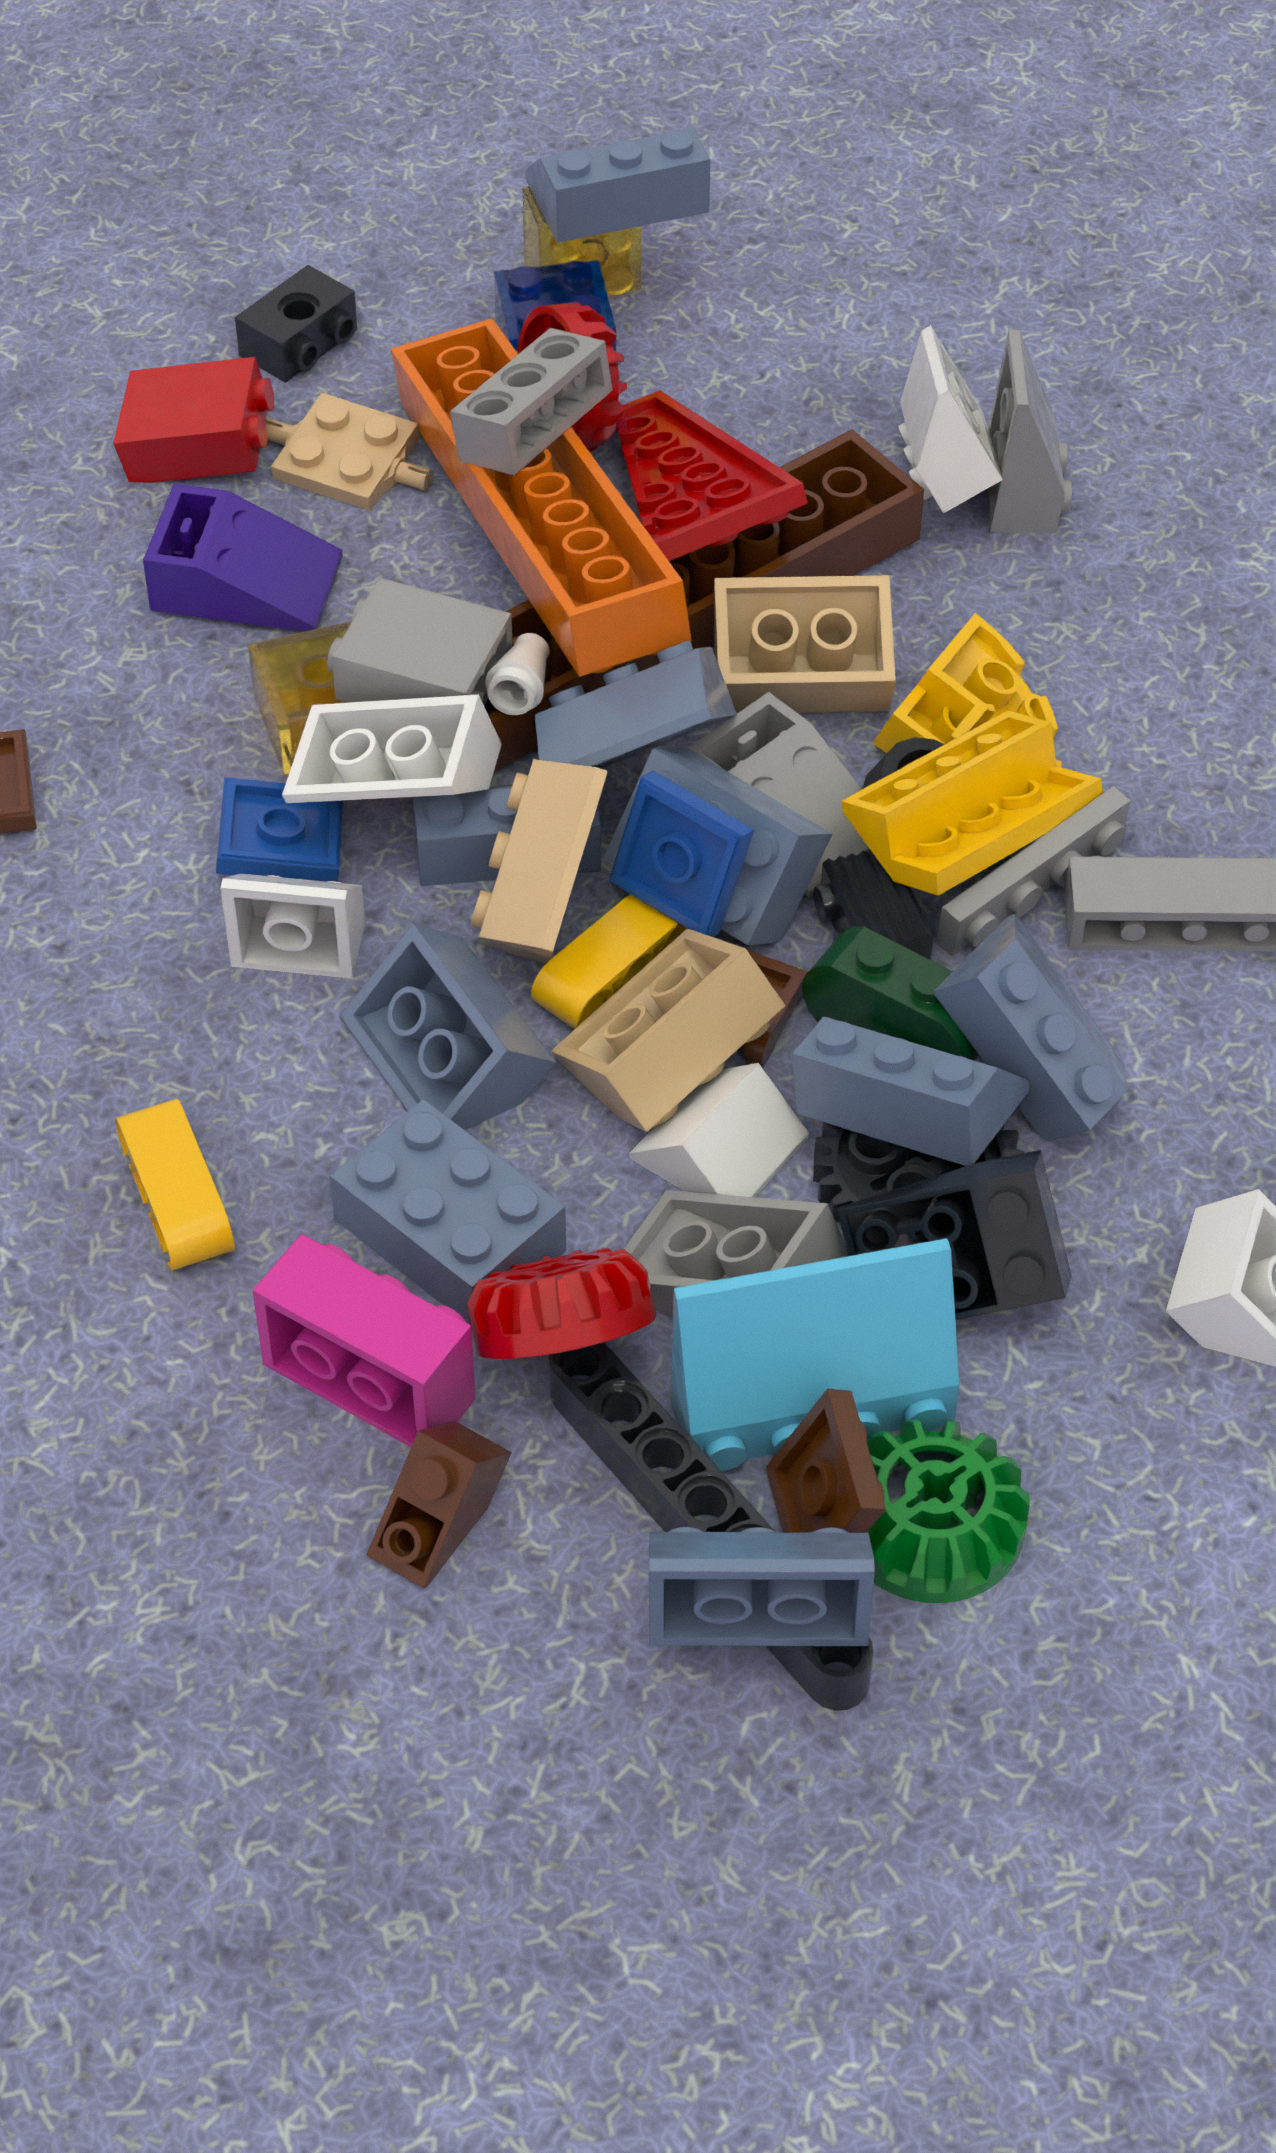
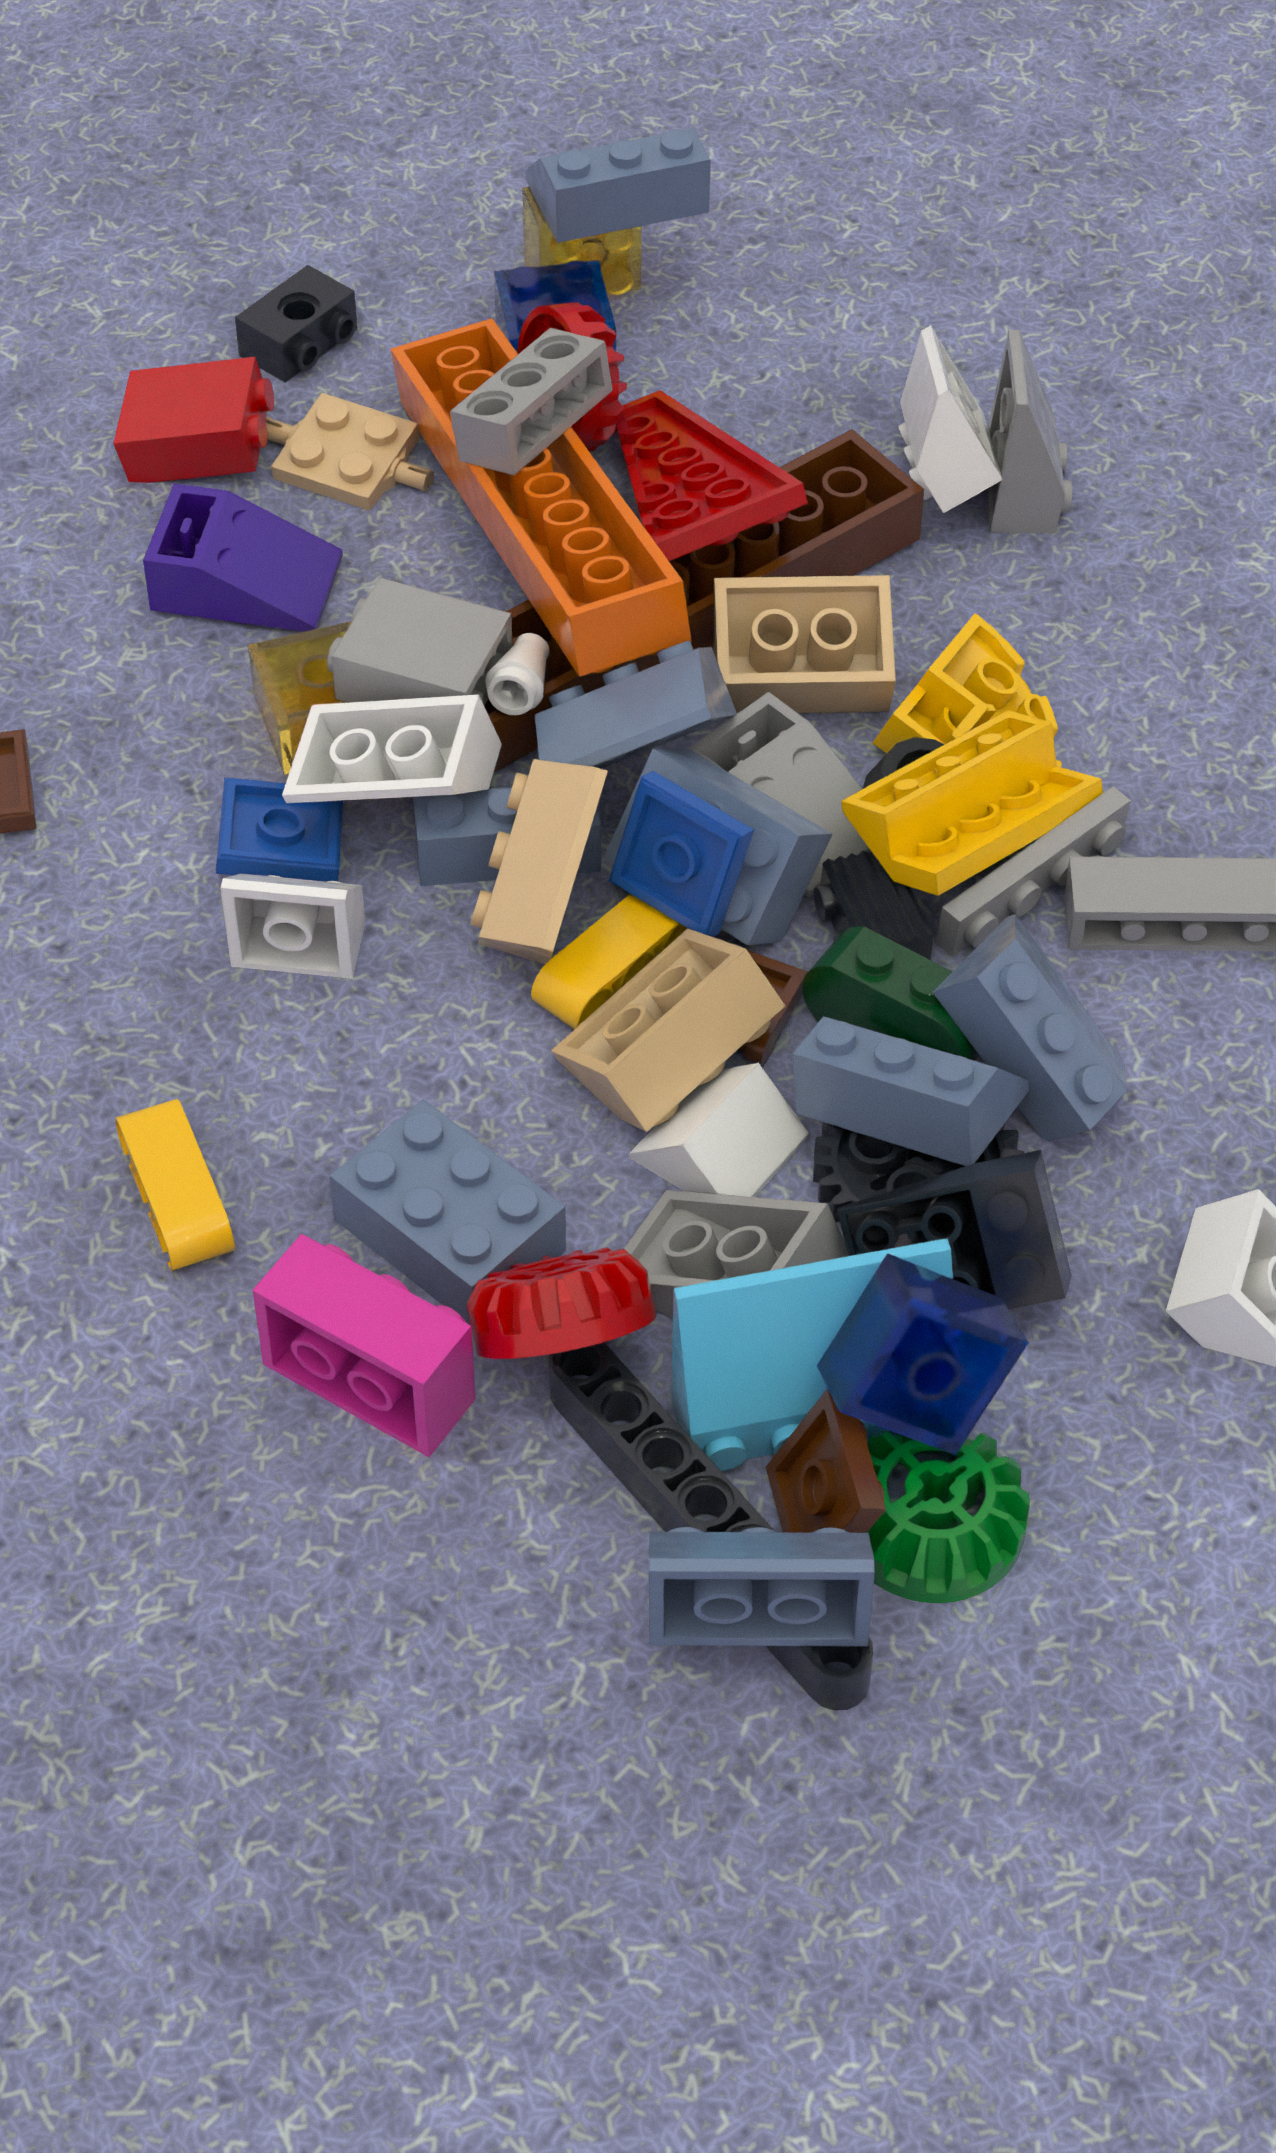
(437, 1500): reddish brown slope -> none
(446, 1030): sand blue slope -> none
(921, 1354): none -> clear blue brick

